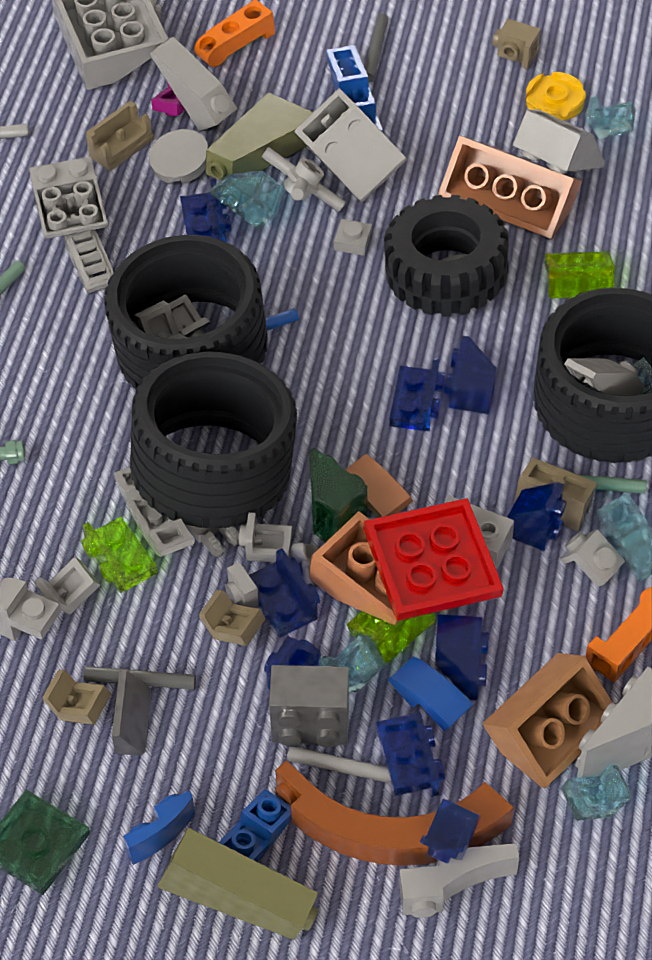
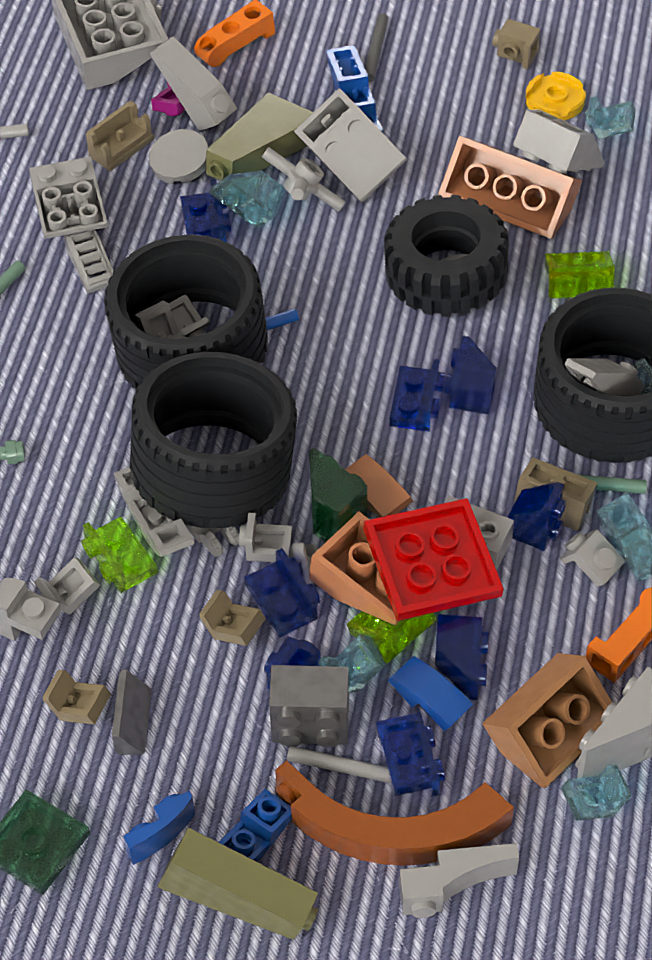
(150, 678): dark grey bar -> none
(241, 587): light grey plate -> none
(352, 237): light grey plate -> none
(450, 832): clear blue bracket -> none

